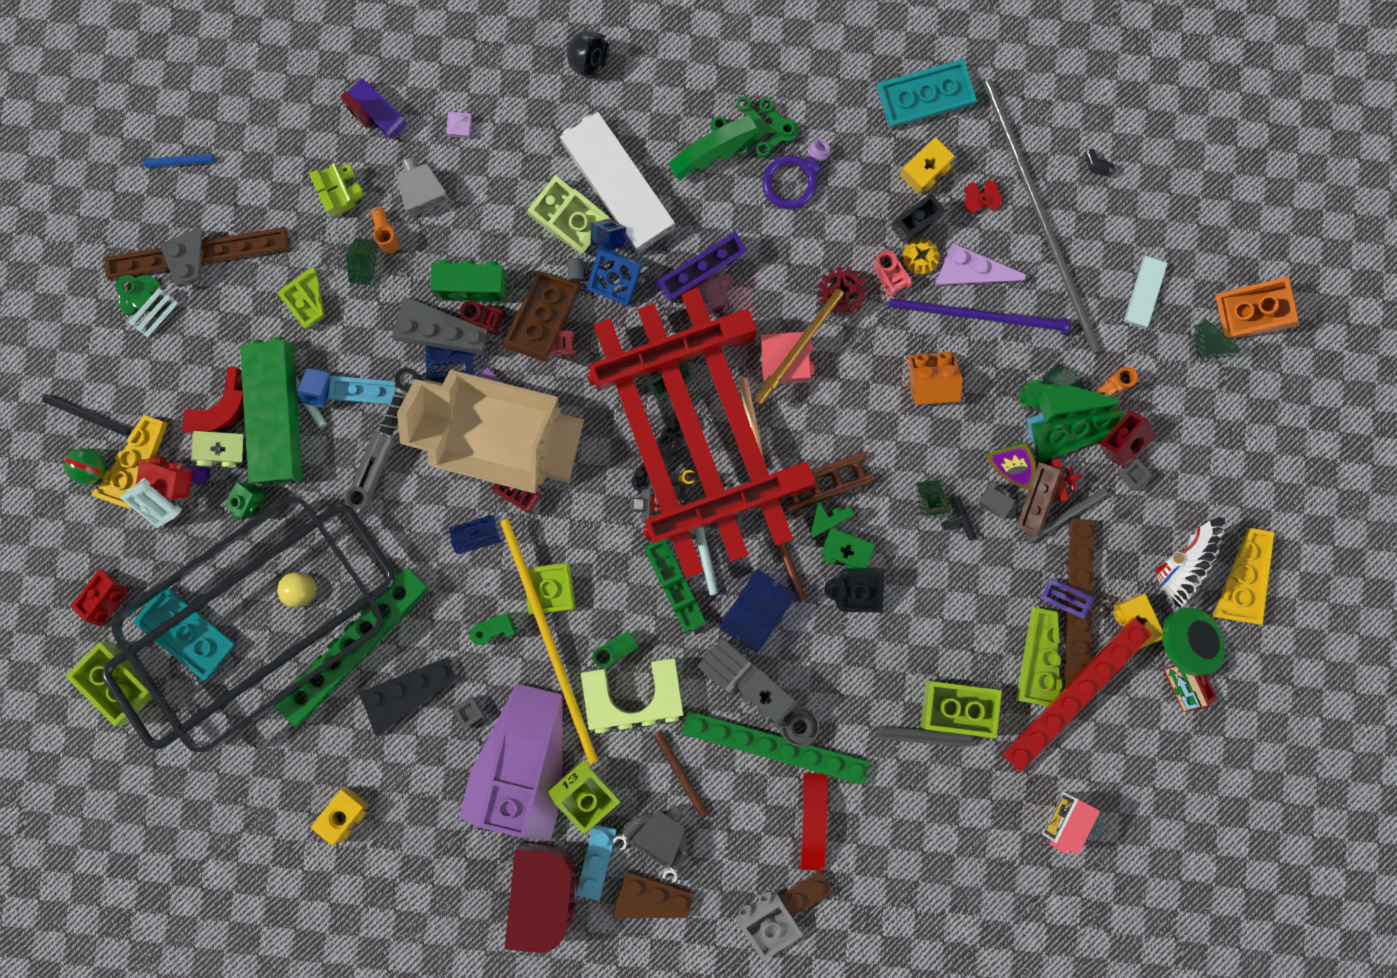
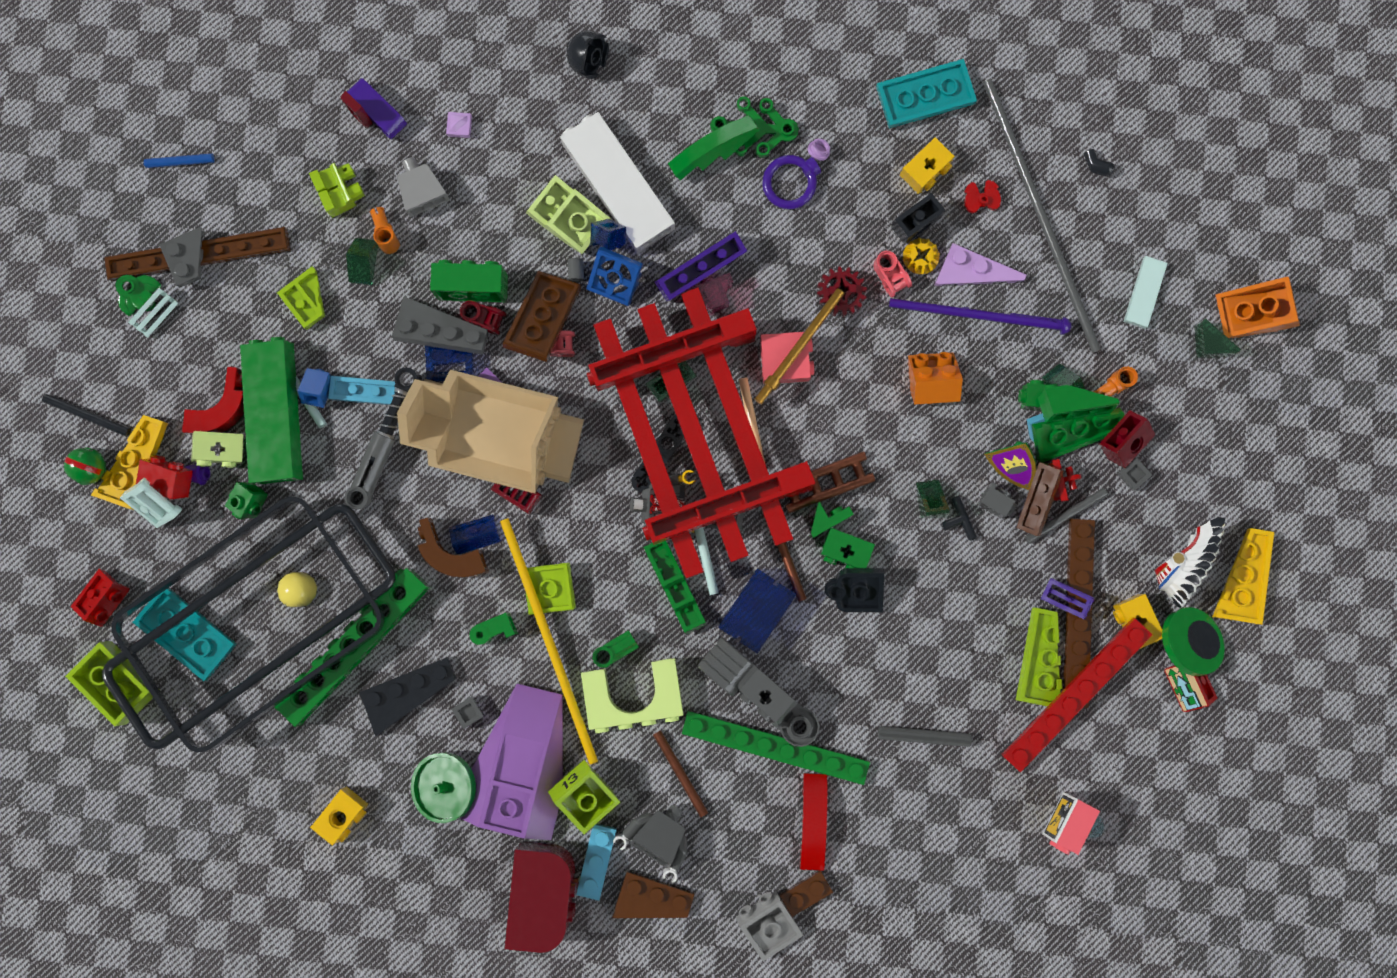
(443, 787): none -> piece
(462, 566): none -> reddish brown arch
(961, 709): lime brick -> none

